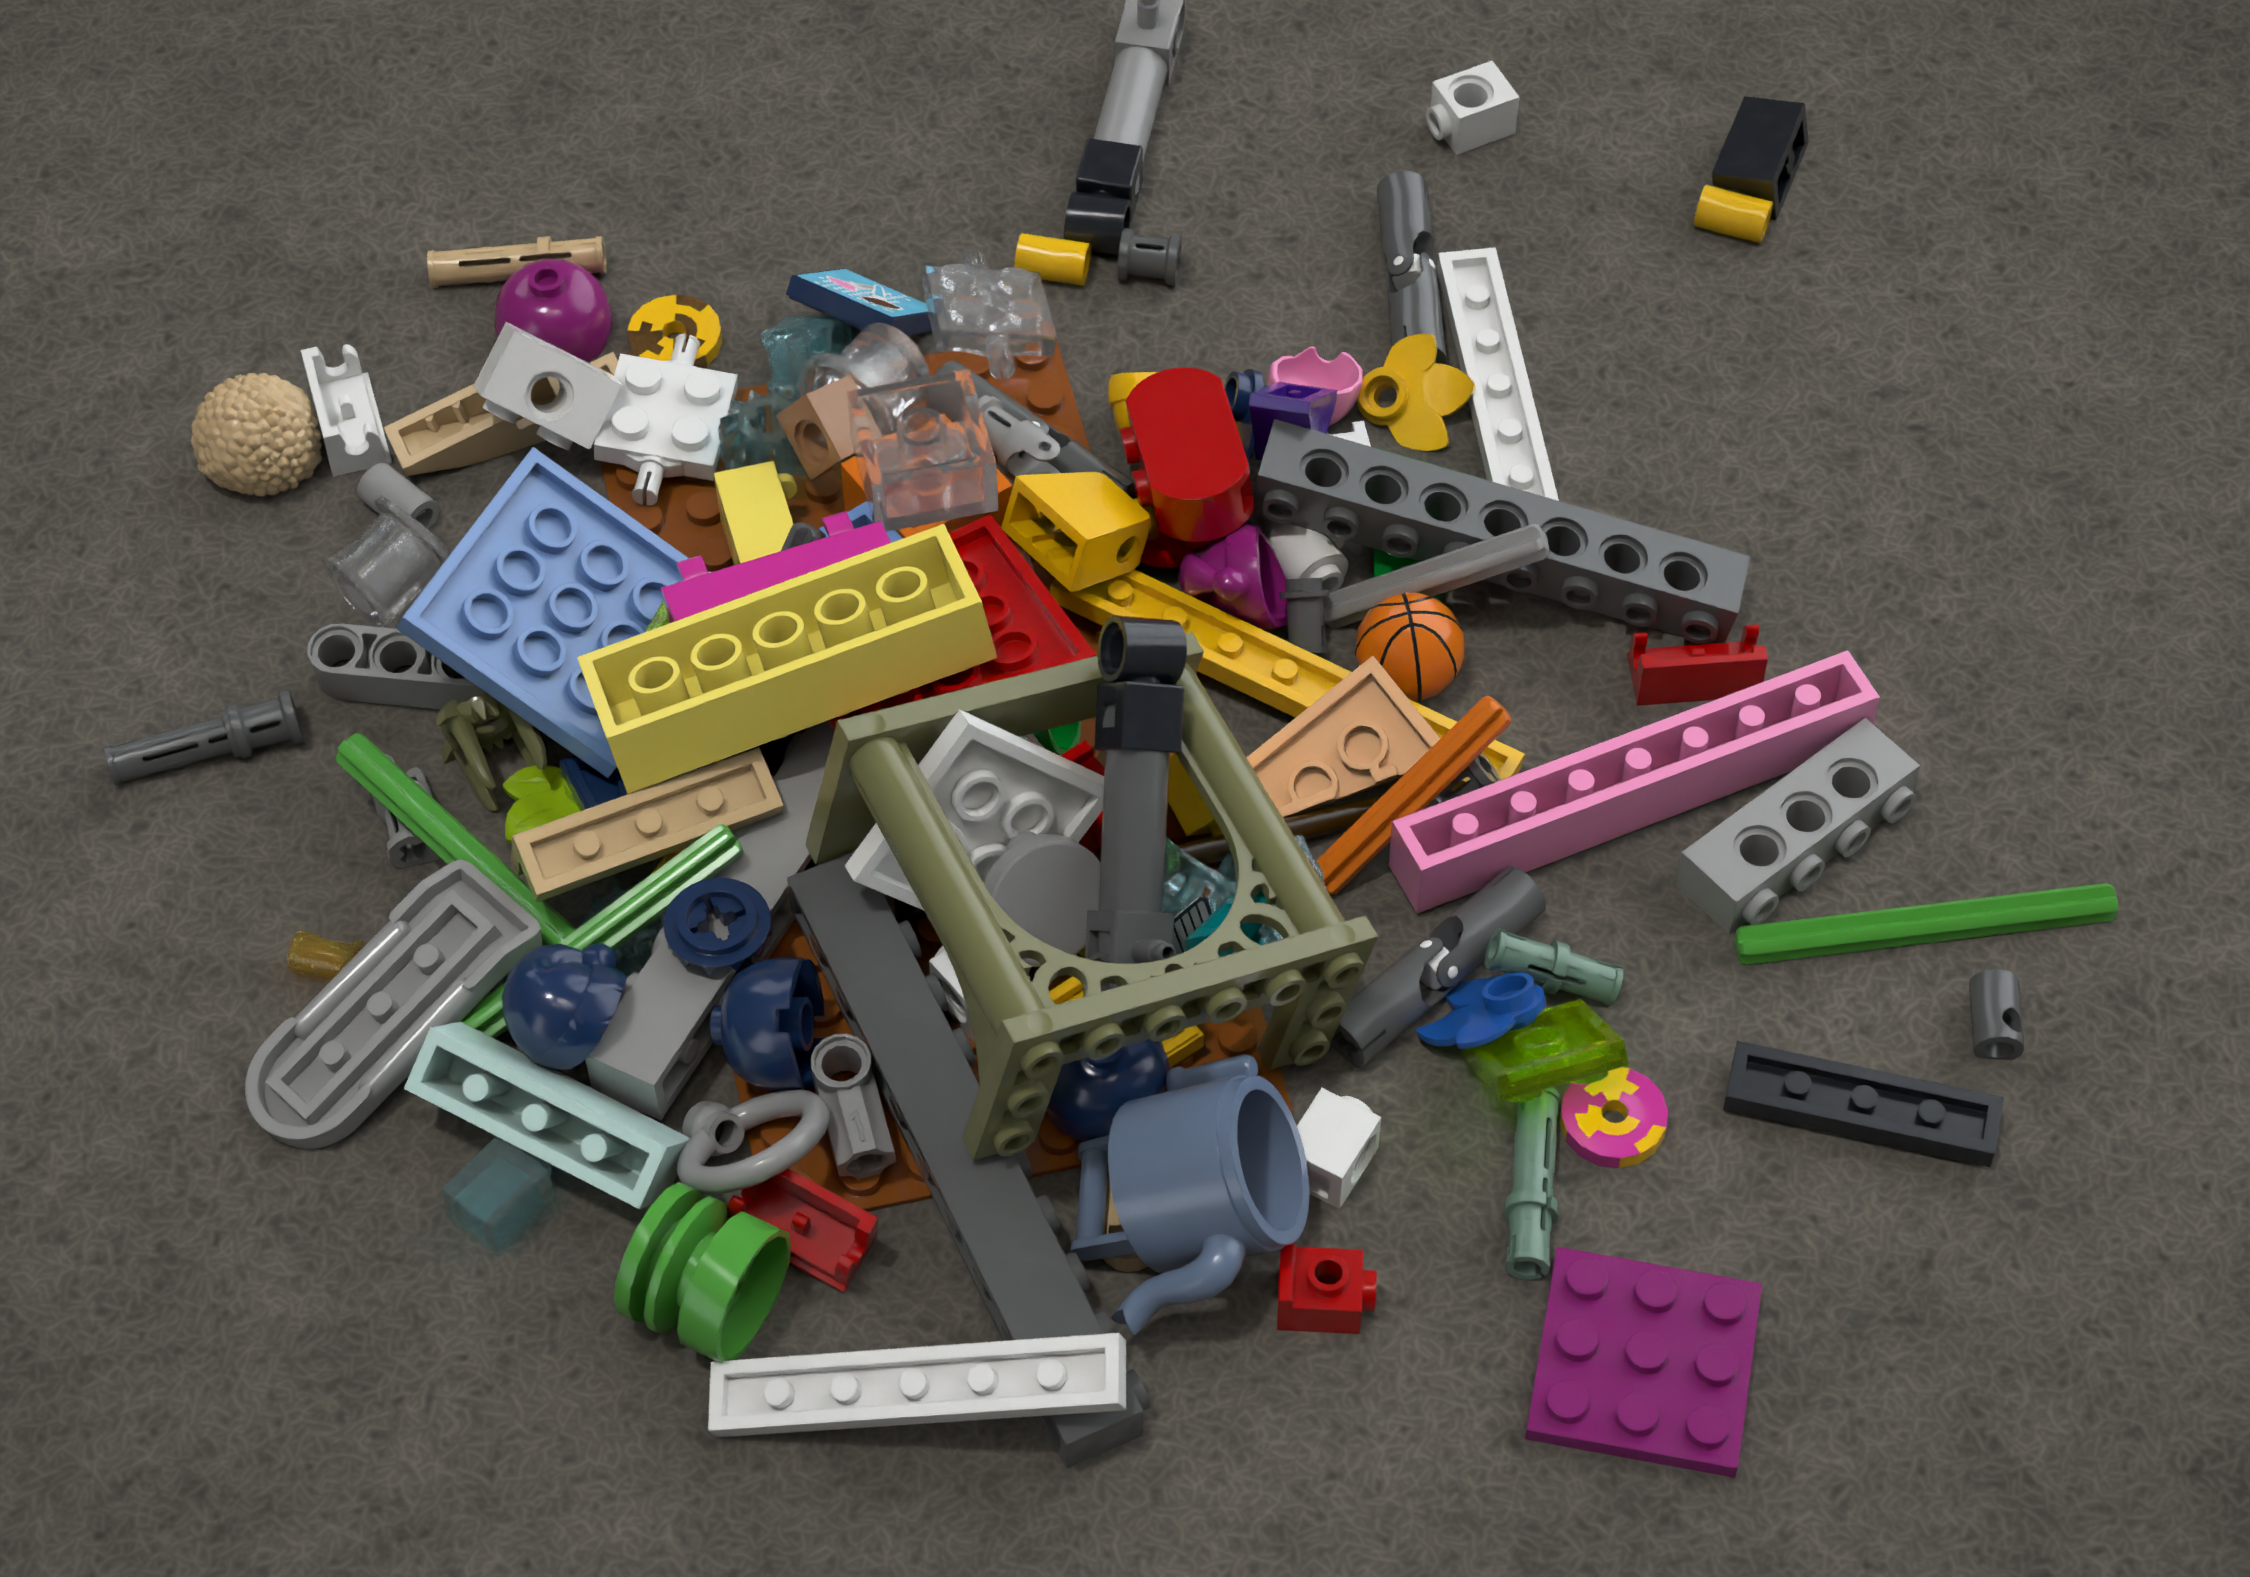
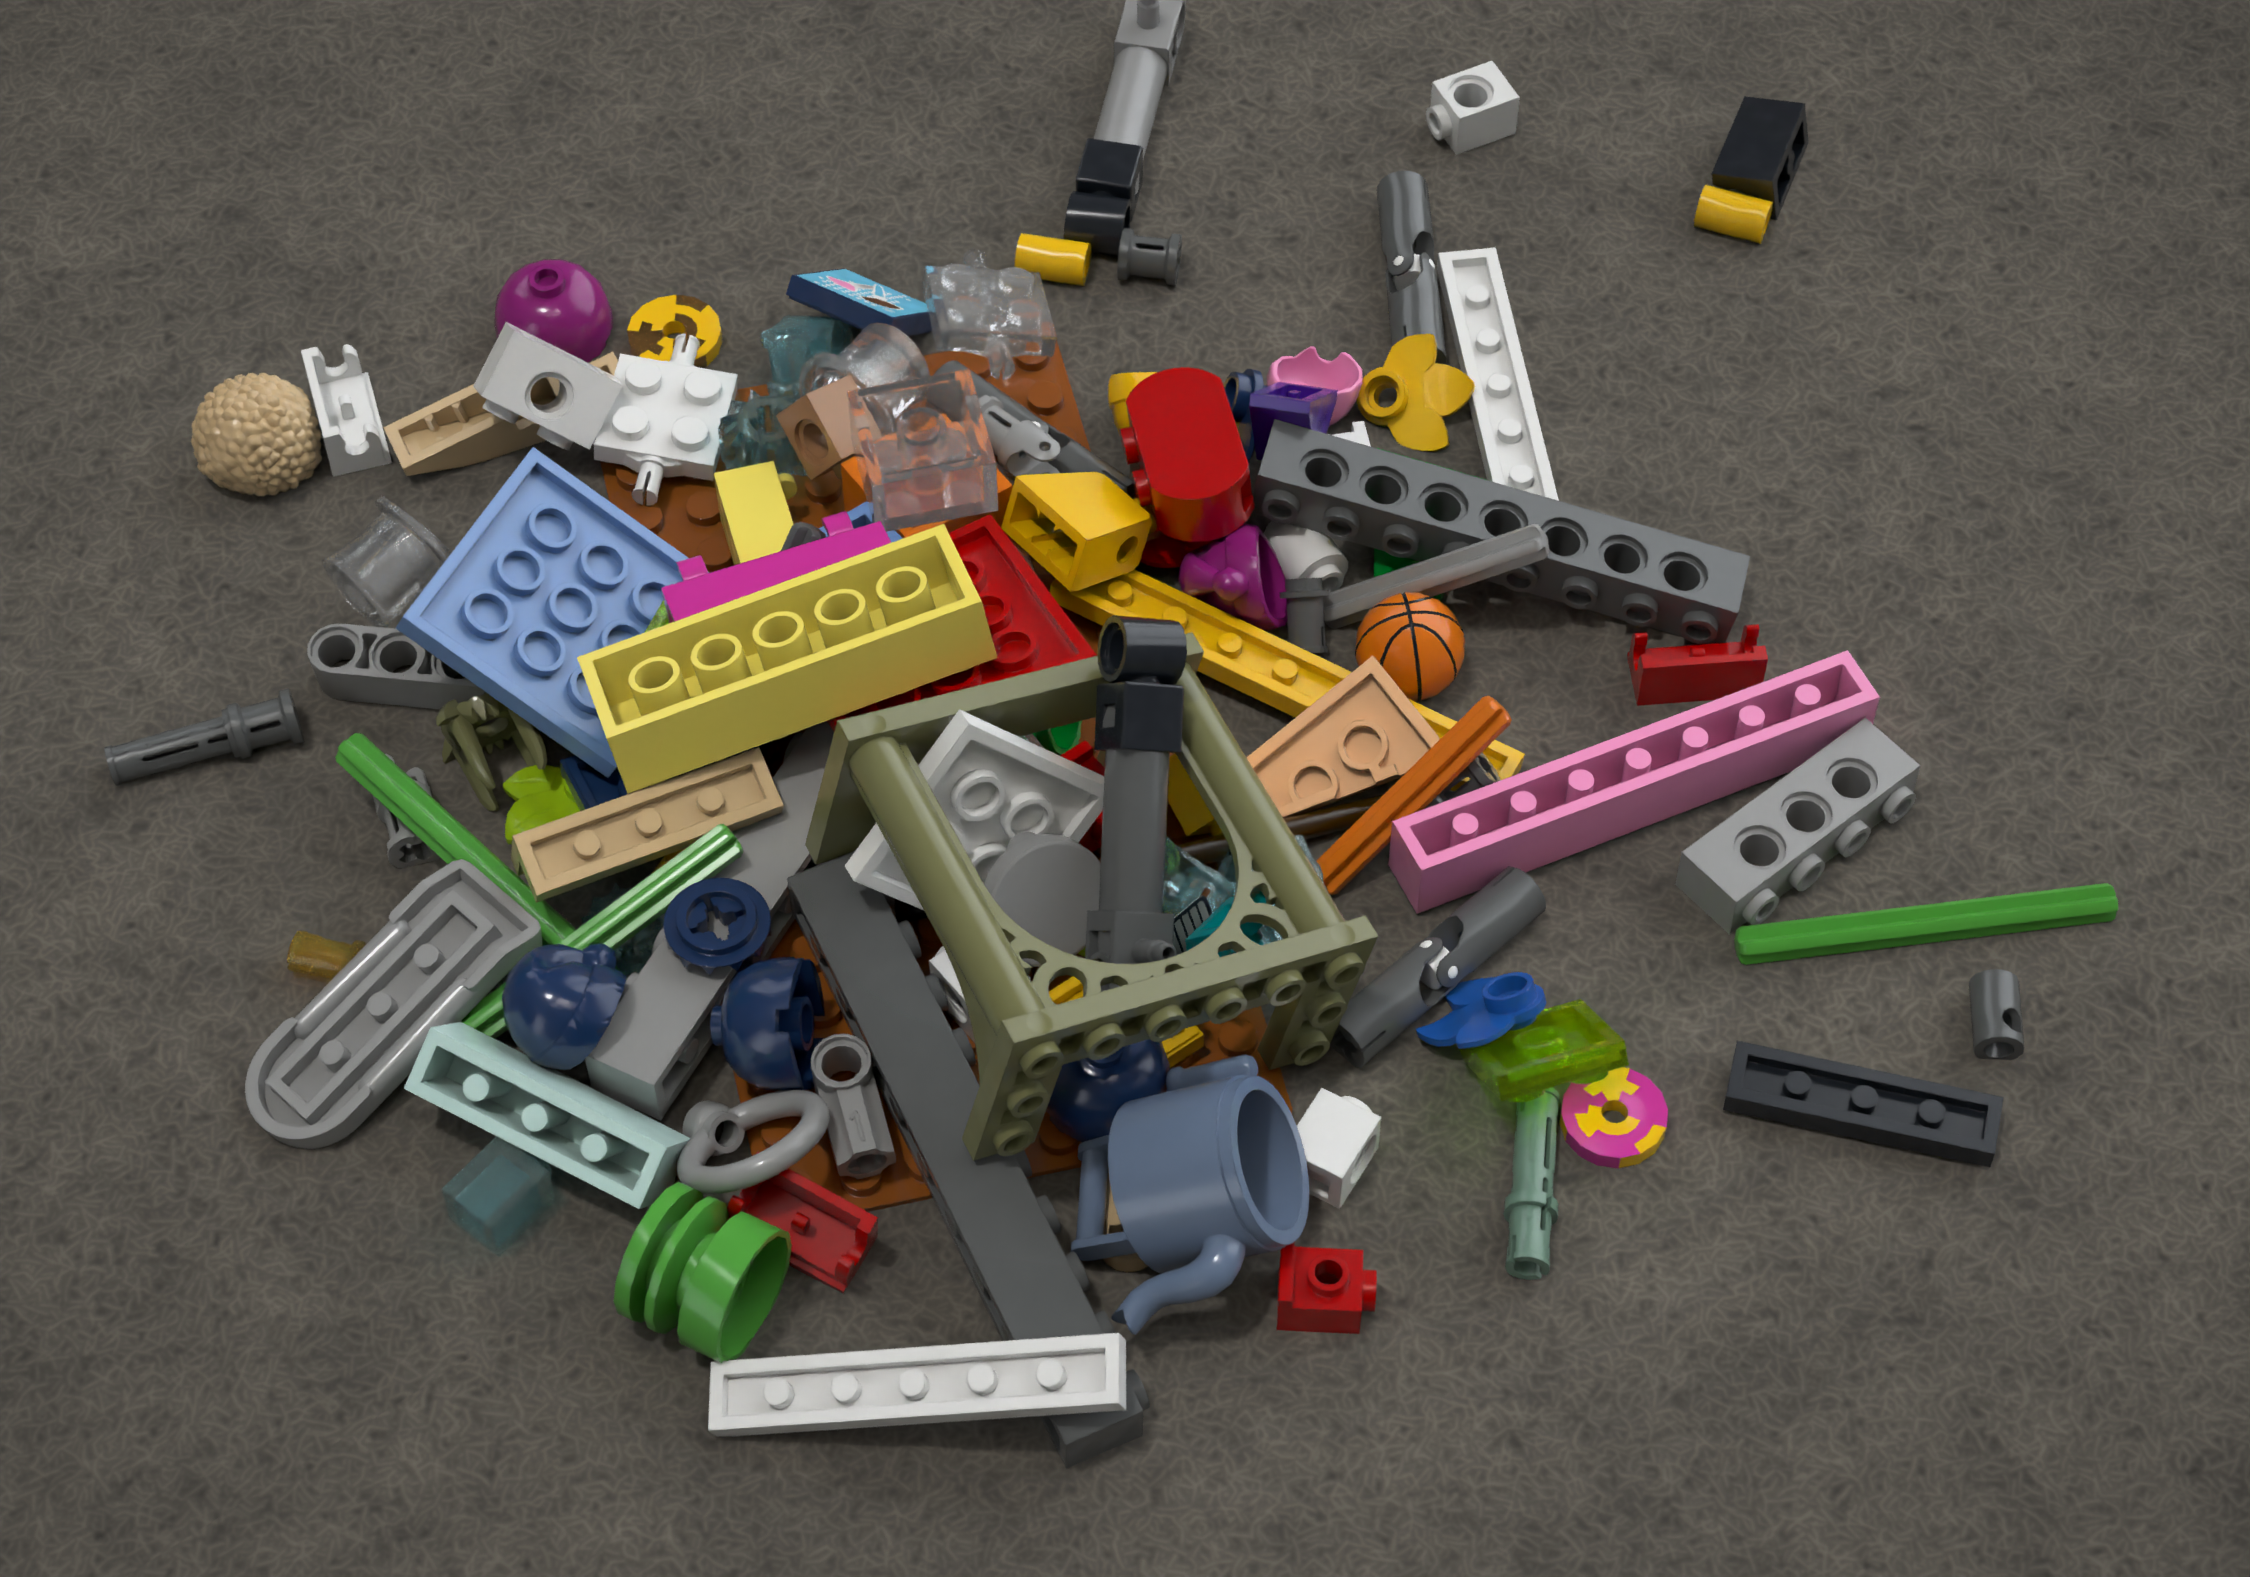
(387, 482): light grey piece -> none
(450, 269): tan pin -> none
(1554, 966): sand green pin -> none
(1645, 1362): magenta plate -> none

